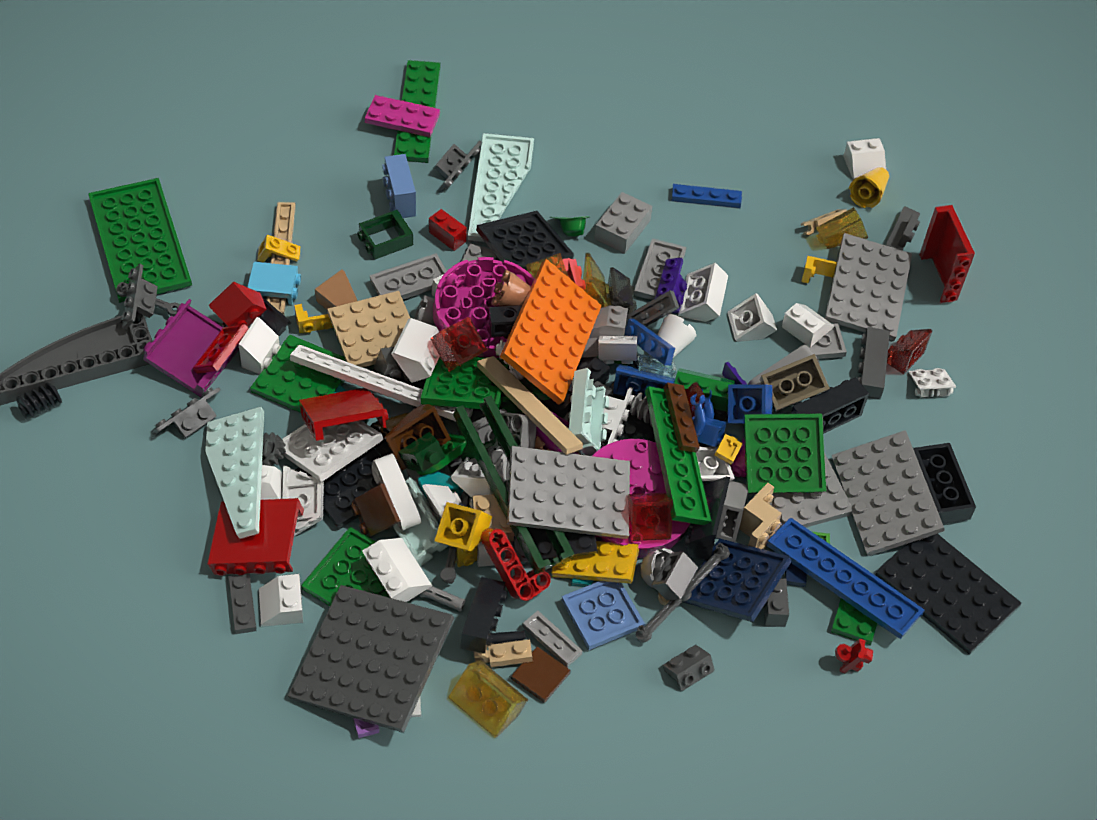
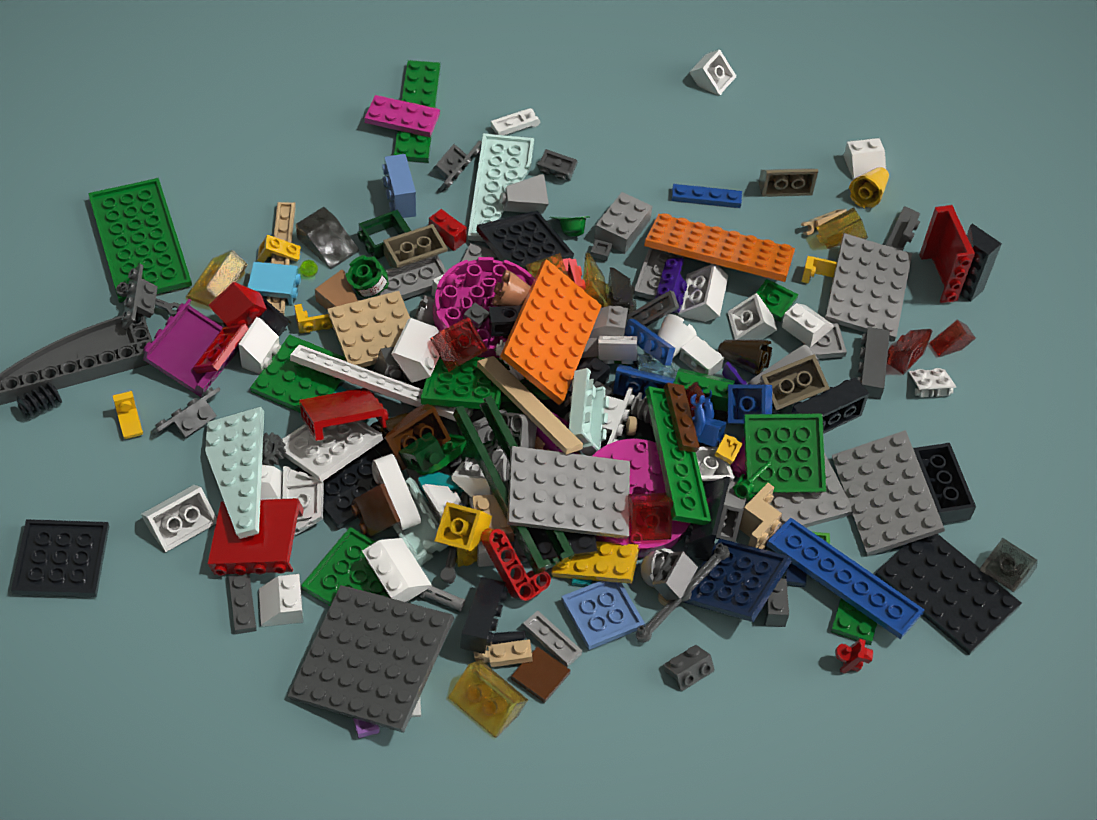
(60, 558): none -> black plate
(127, 415): none -> yellow bracket
(180, 517): none -> white slope
(217, 277): none -> clear yellow slope
(308, 268): none -> clear neon green plate
(326, 237): none -> clear smoke slope
(367, 276): none -> green brick
(413, 246): none -> dark tan slope
(477, 315): none -> dark grey plate
(515, 122): none -> white plate
(526, 196): none -> light grey slope
(557, 164): none -> dark grey bracket
(601, 249): none -> dark grey plate
(631, 425): none -> tan tile
(701, 357): none -> white brick
(713, 73): none -> white slope
(720, 247): none -> orange plate
(745, 488): none -> green plant
(747, 354): none -> dark brown cone
(776, 298): none -> green plate
(787, 182): none -> dark tan slope
(952, 339): none -> clear red slope
(986, 252): none -> black slope
(1009, 565): none -> clear smoke slope

